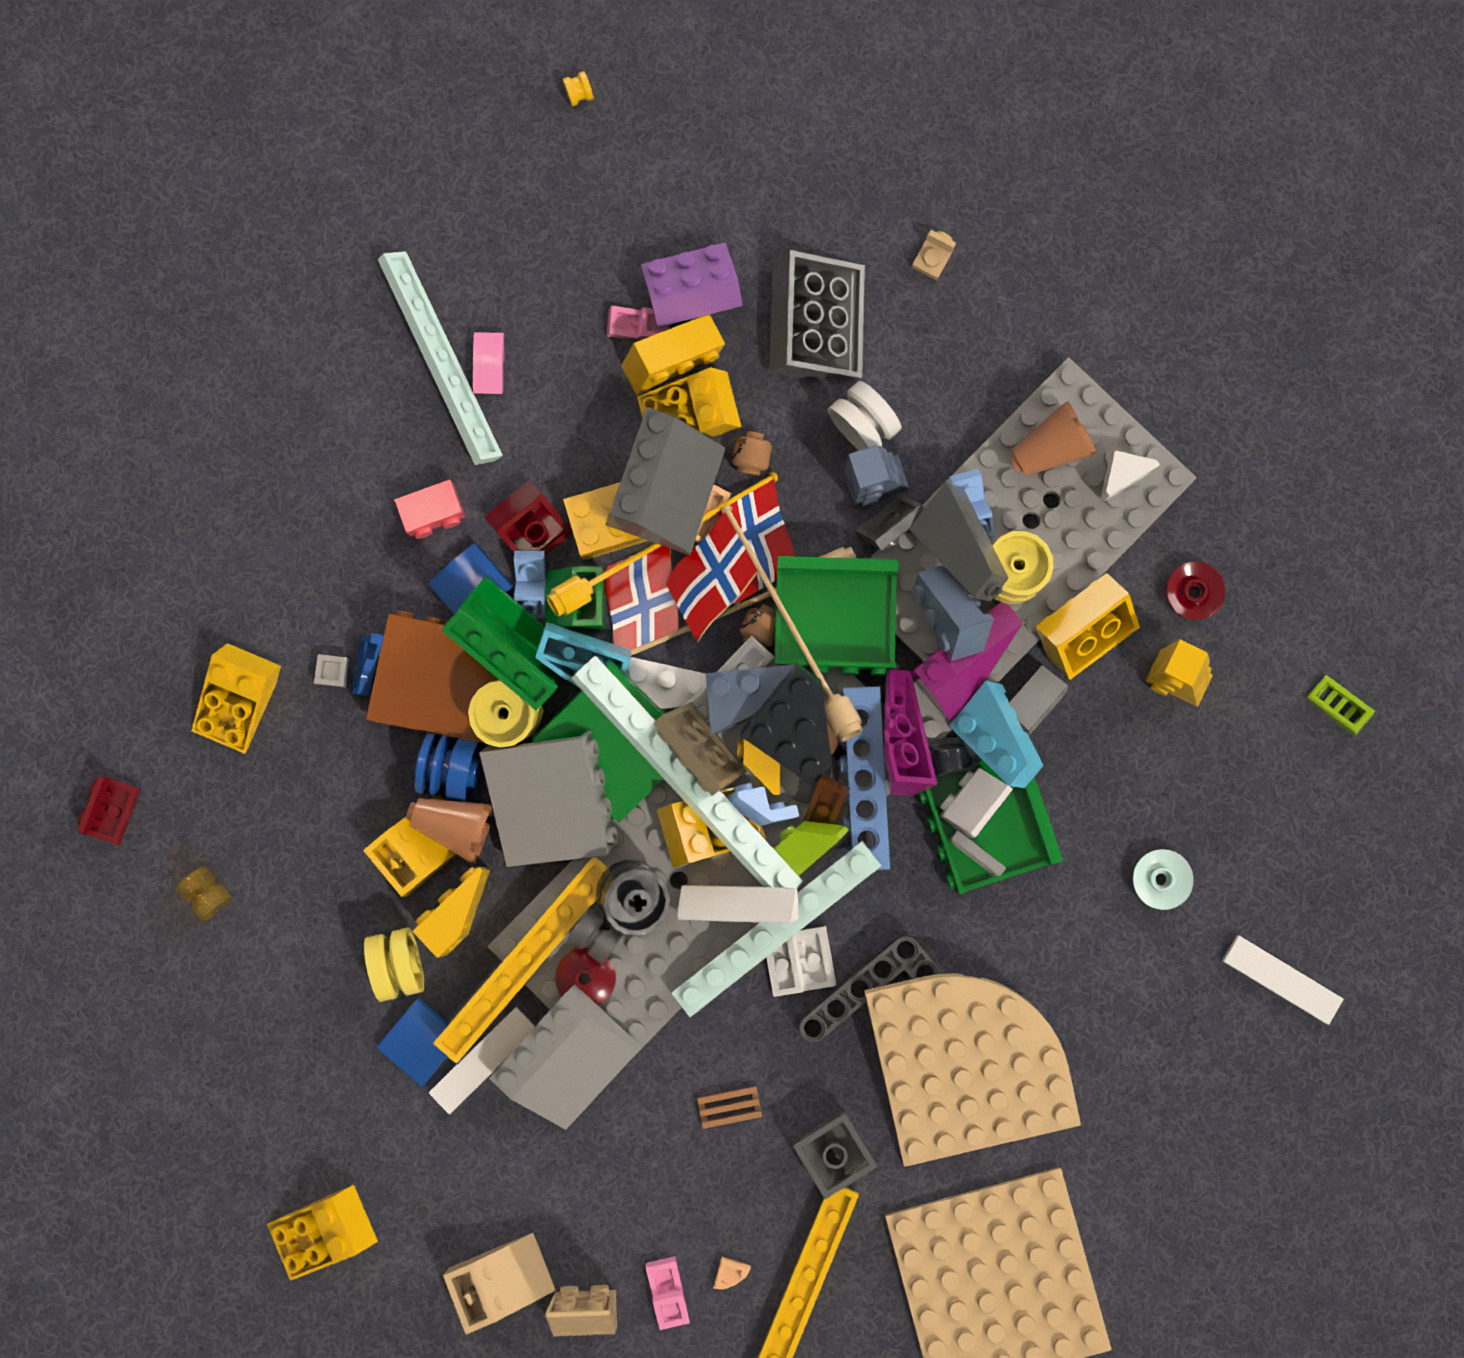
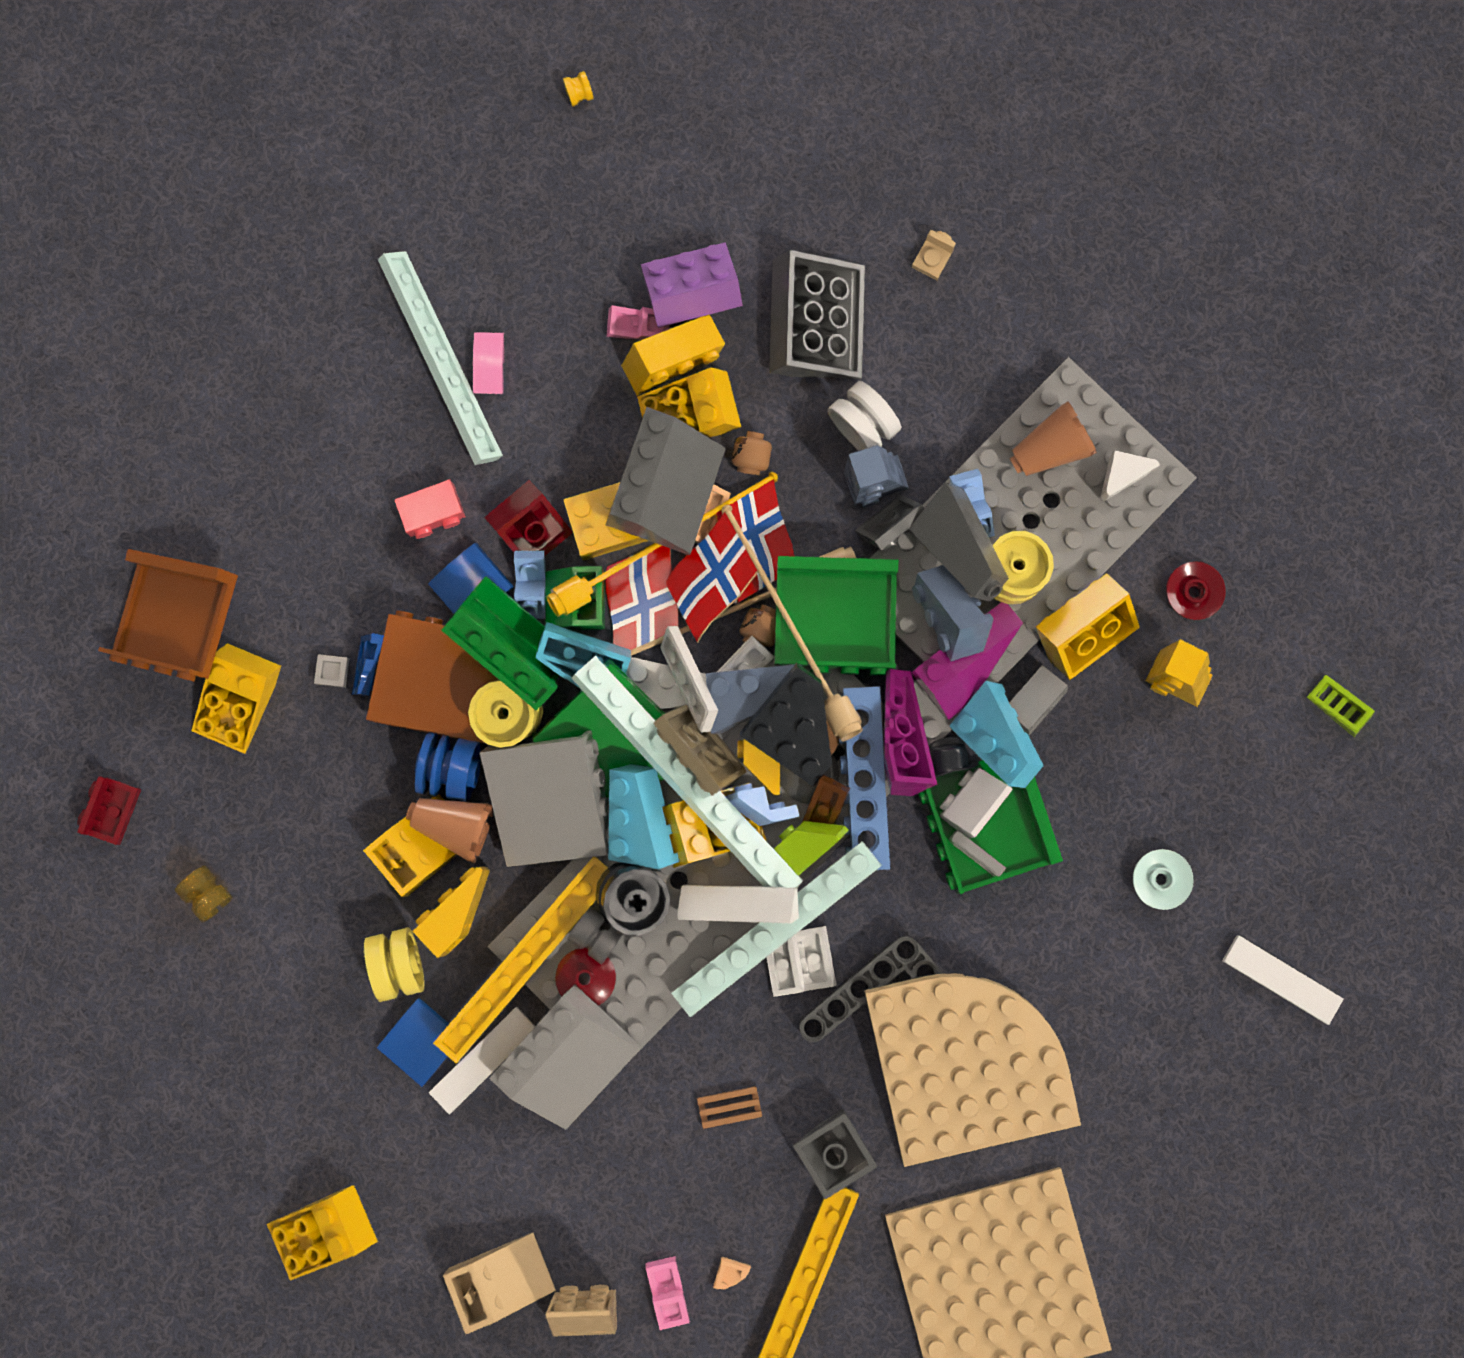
(173, 616): none -> dark orange panel
(637, 819): none -> medium azure wedge
(689, 679): none -> white tile

